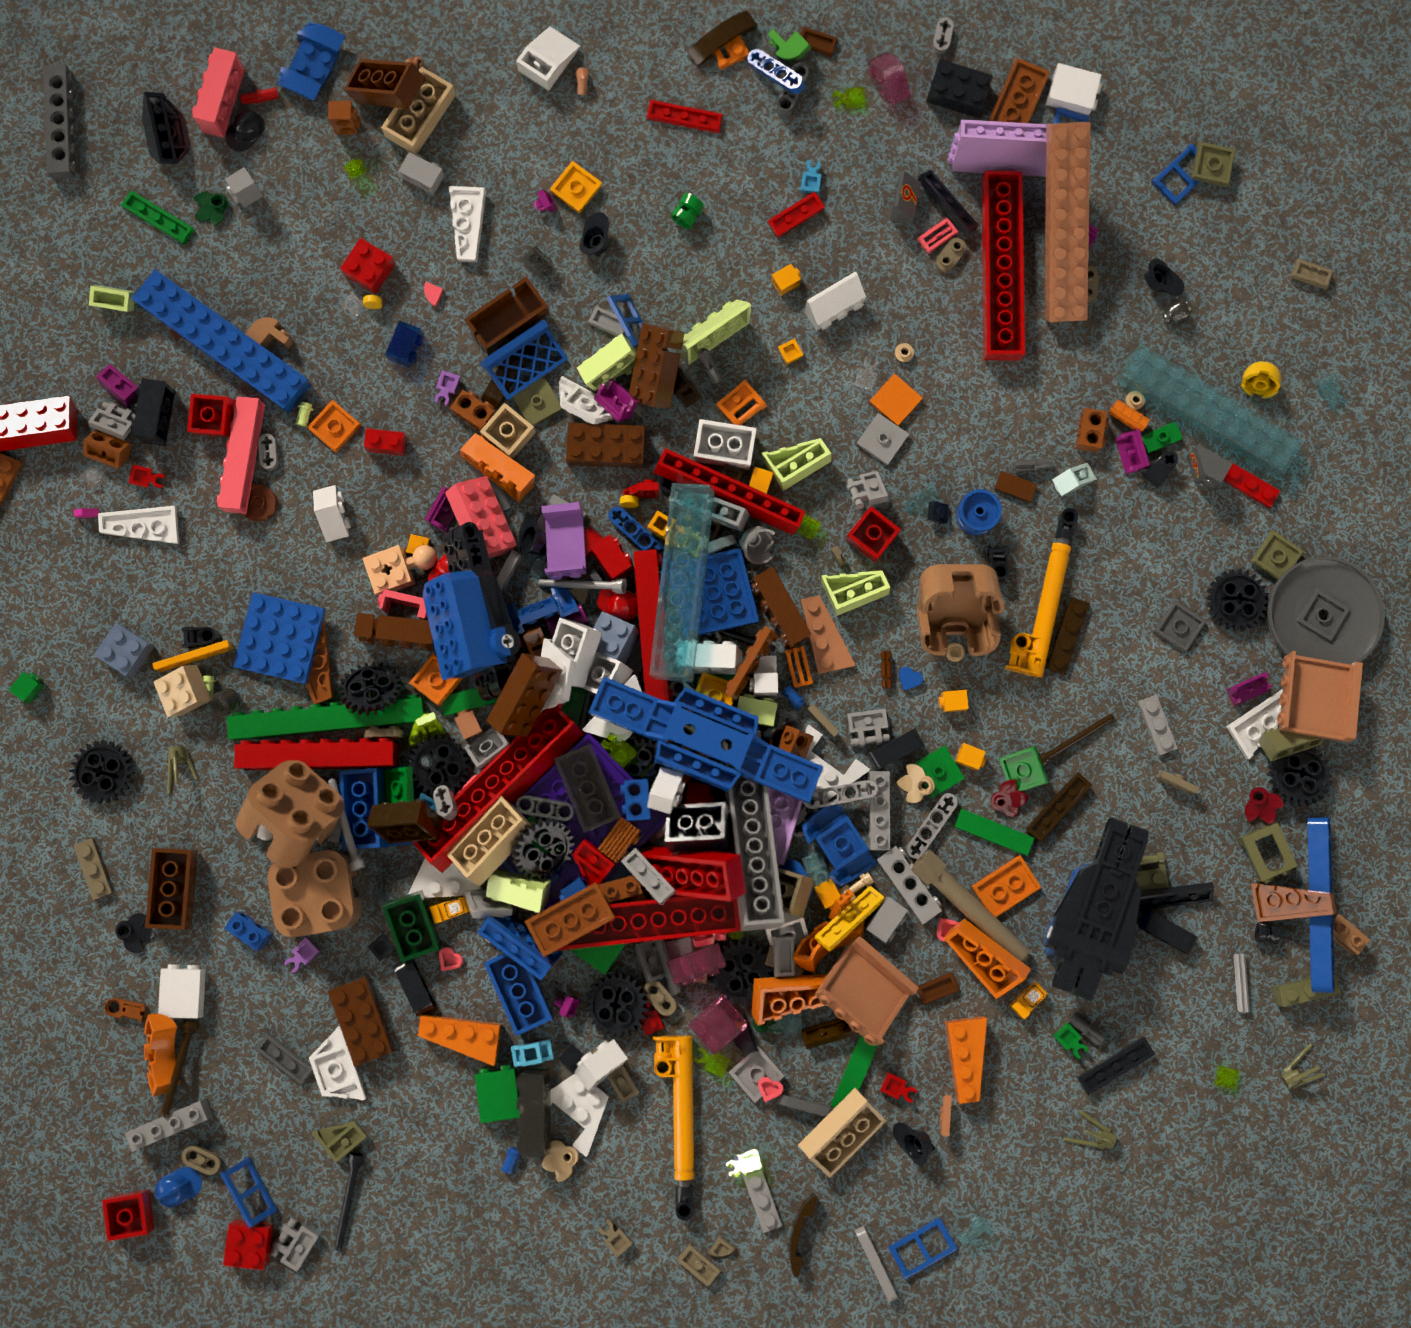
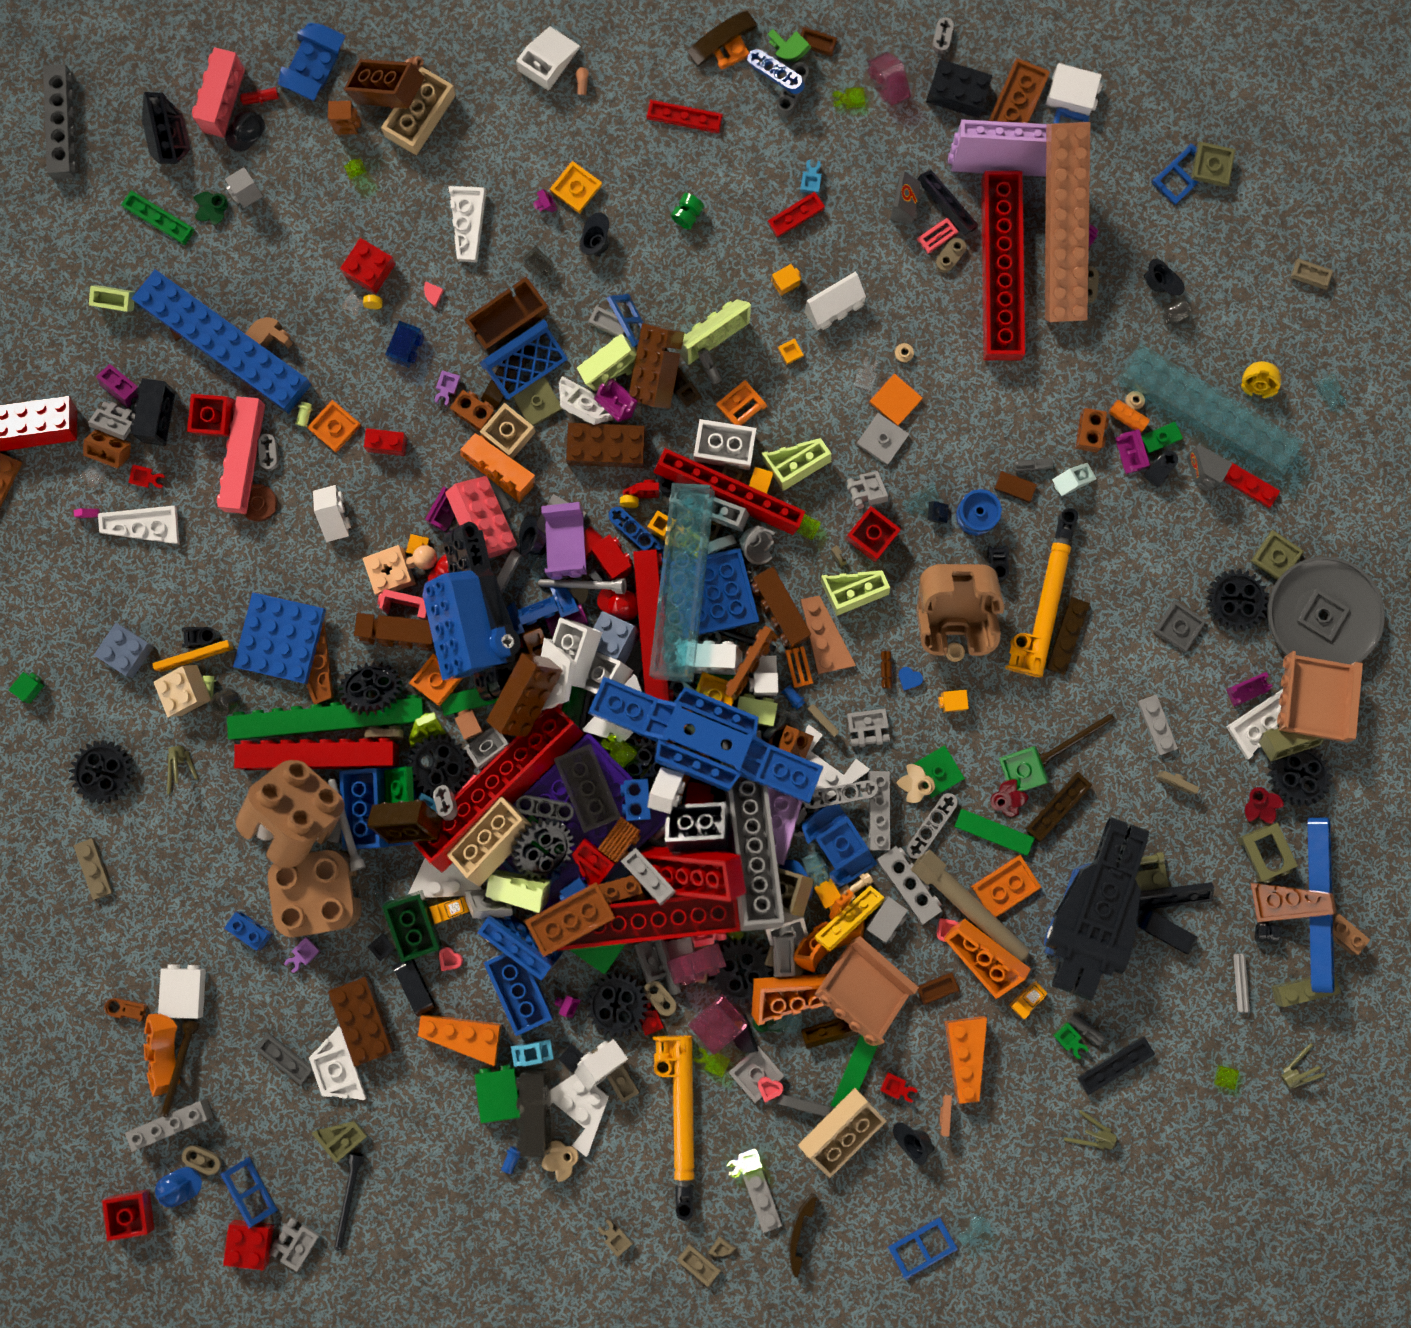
(137, 932): black plate -> none
(171, 889): reddish brown brick -> none
(421, 172): light grey brick -> none
(876, 1264): light grey beam -> none
(895, 749): black beam -> none
(971, 757): light orange brick -> none

